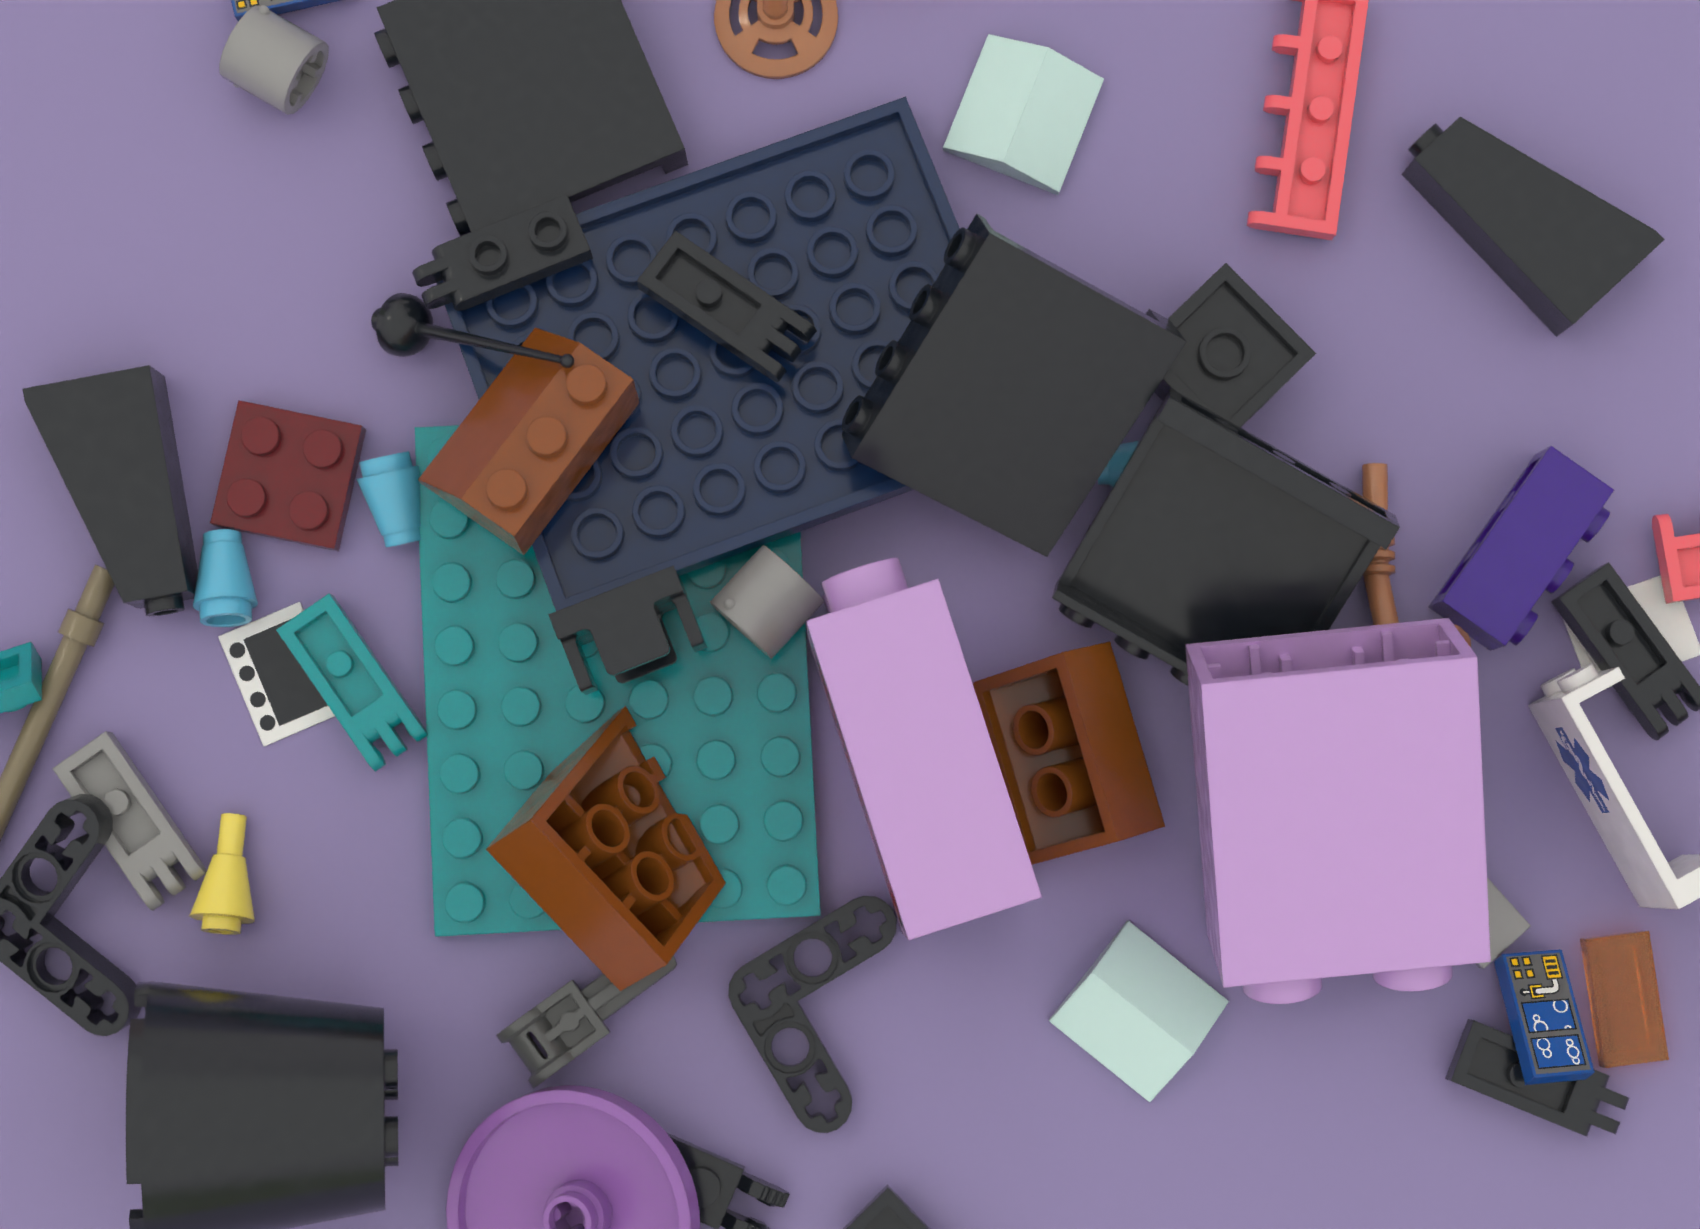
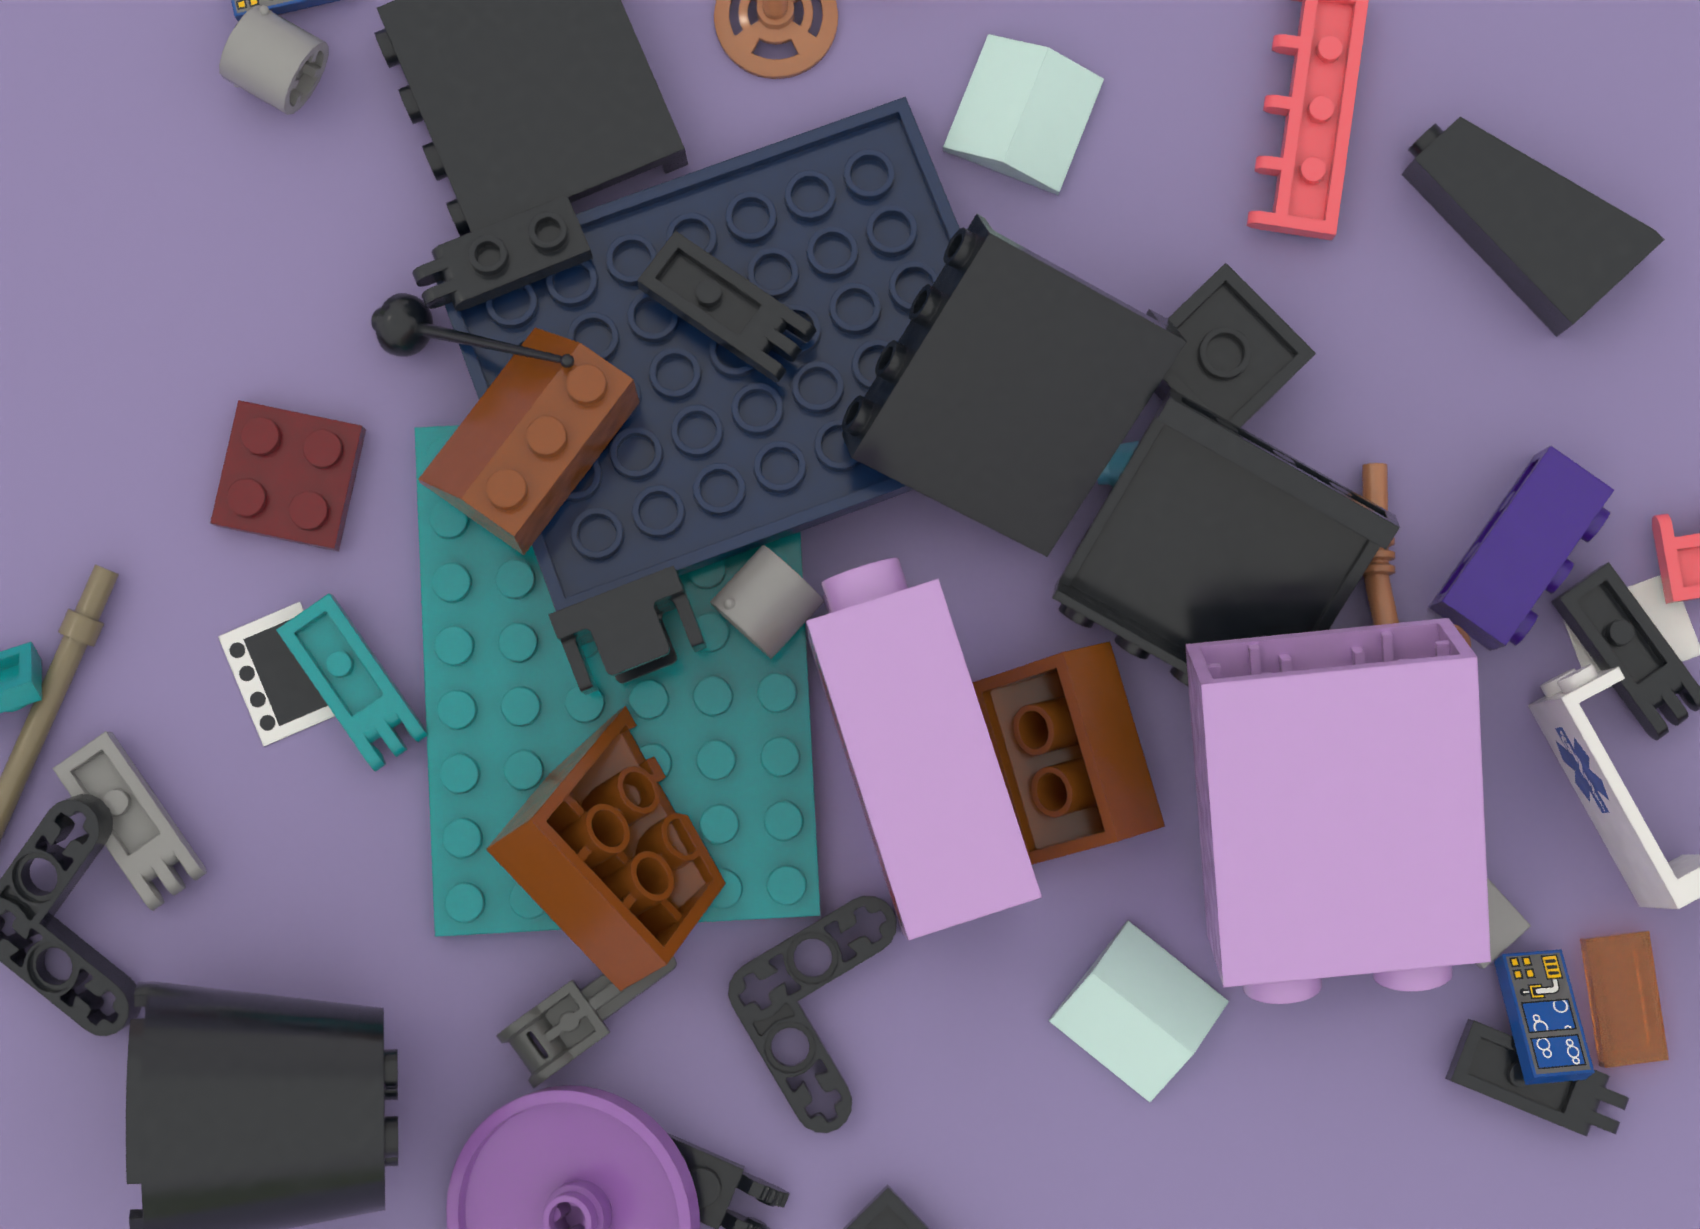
(125, 476): black slope -> none
(224, 581): medium azure cone -> none
(225, 892): light yellow cone -> none
(393, 496): medium azure cone -> none

